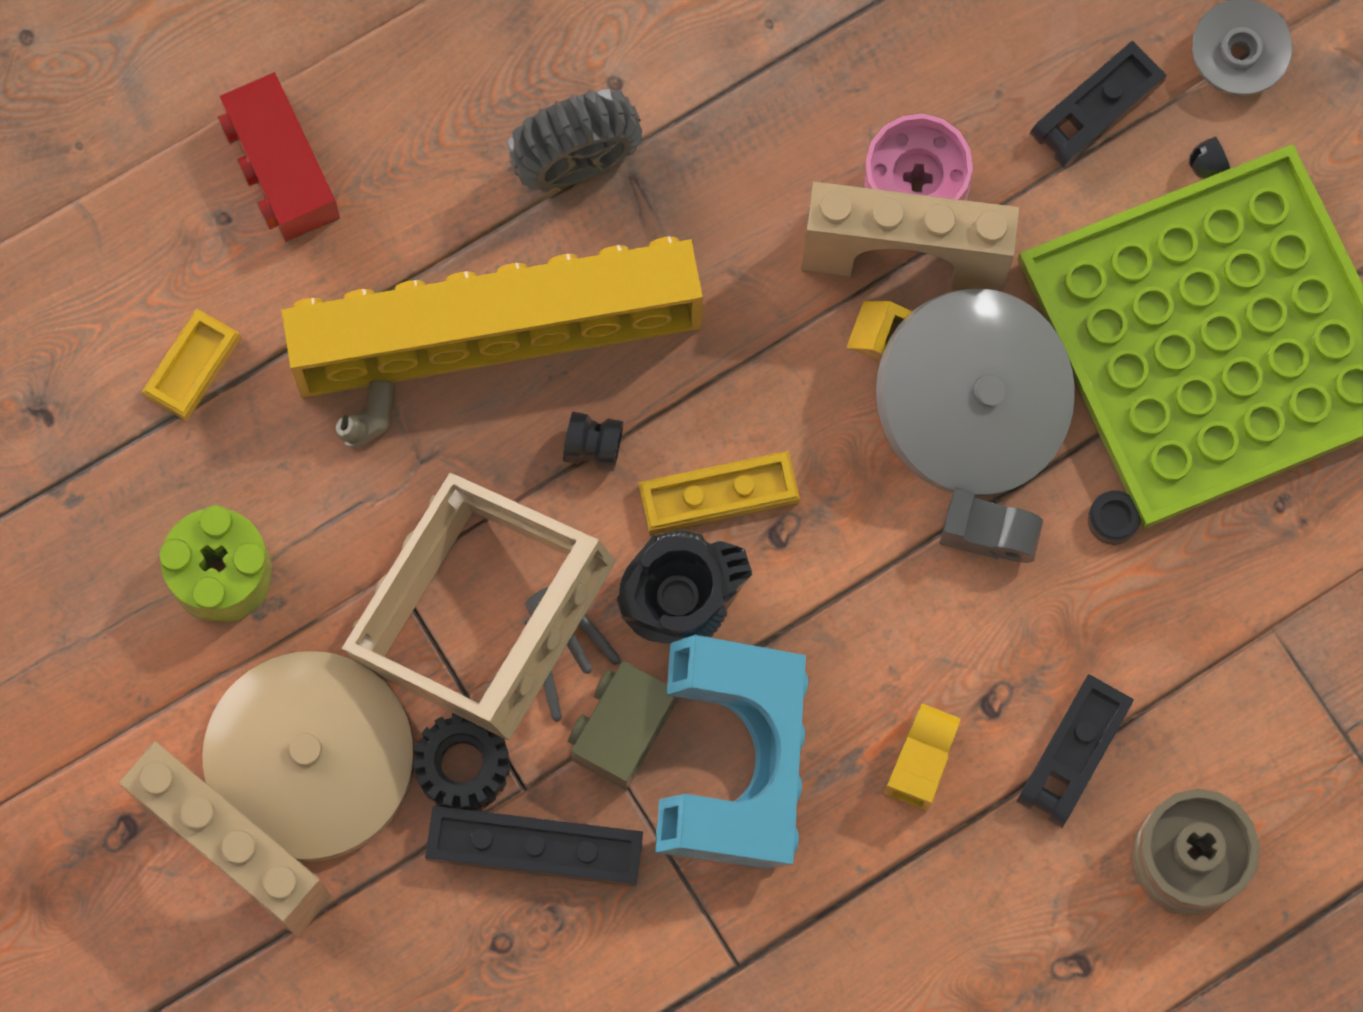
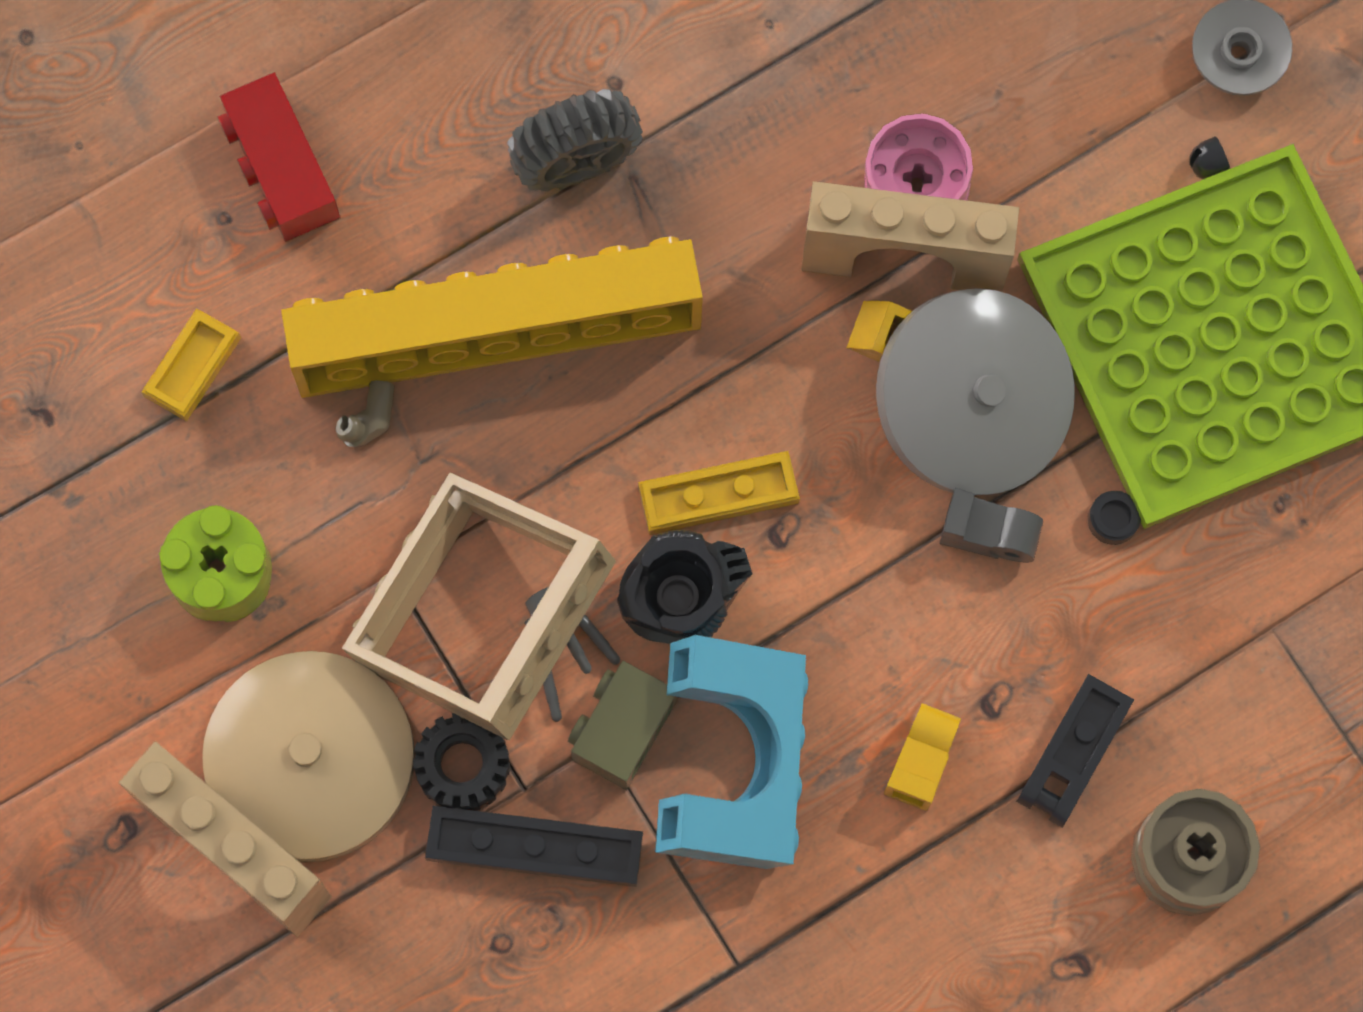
(593, 441): black wheel -> none
(1099, 103): black plate -> none

